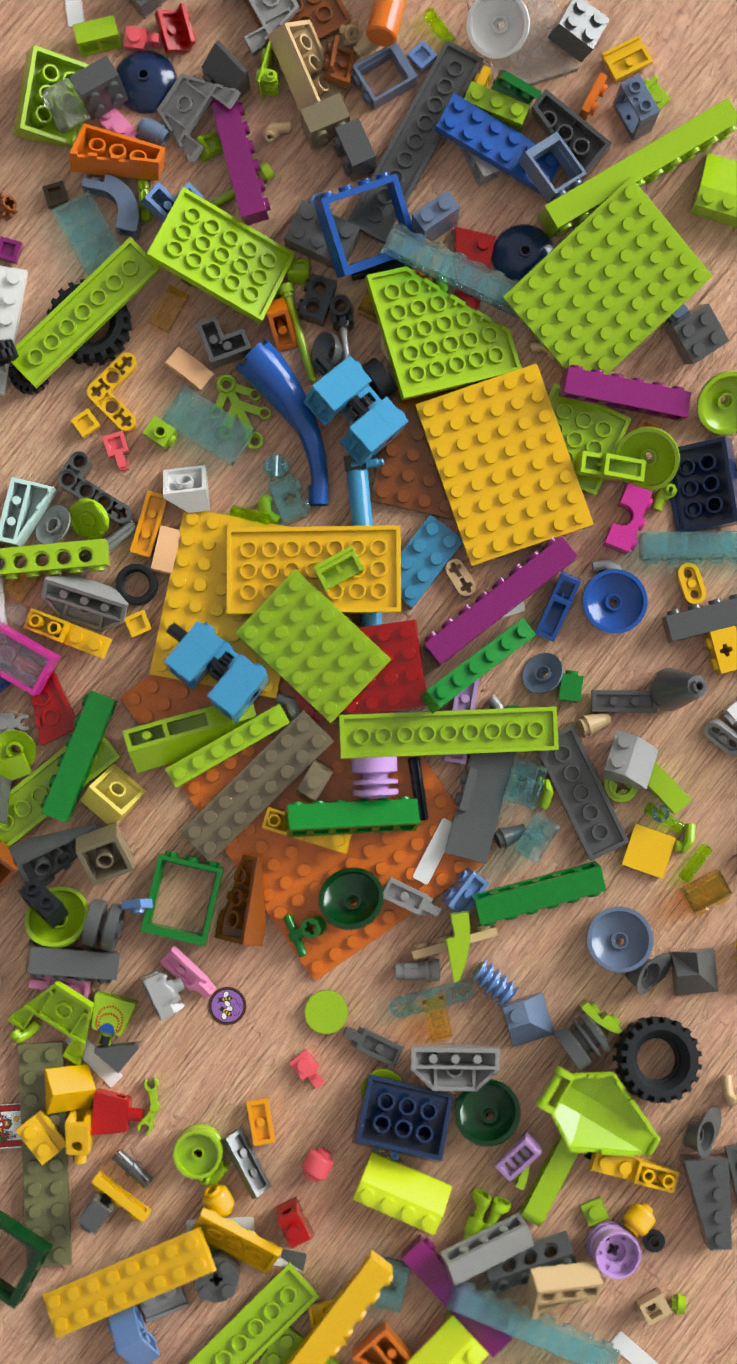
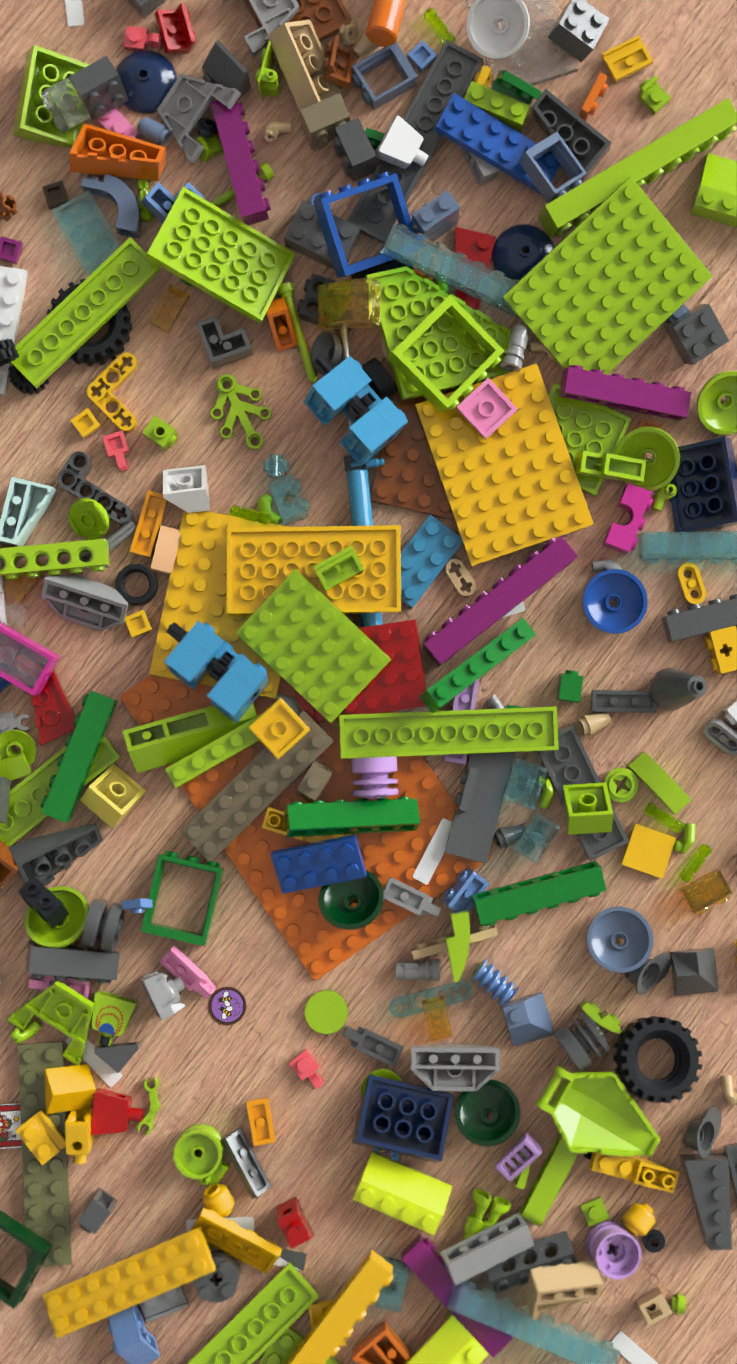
(53, 524): light grey dish -> none
(67, 633): yellow slope -> none
(97, 36): lime hinge -> none
(104, 853): dark tan brick -> none
(121, 1197): yellow plate -> none
(132, 1168): dark grey pin -> none
(189, 368): light nougat slope -> none
(207, 128): none -> black plate
(208, 425): clear light blue plate -> none
(244, 915): dark orange wedge -> none
(279, 728): none -> yellow tile
(280, 387): blue brick -> none
(299, 271): lime slope -> none
(305, 931): green piece -> none
(317, 1164): coral head -> none
(318, 864): none -> blue plate
(349, 304): none -> clear yellow slope
(375, 137): none -> green plate
(401, 145): none -> white torso
(418, 786): black axle -> none
(419, 381): none -> lime window
(486, 408): none -> bright pink plate
(516, 346): none -> light grey axle
(537, 668): sand blue dish -> none
(558, 606): blue slope -> none
(587, 808): none -> lime slope
(630, 760): light grey slope -> none
(636, 102): sand blue window -> none
(656, 815): clear light blue hinge -> none

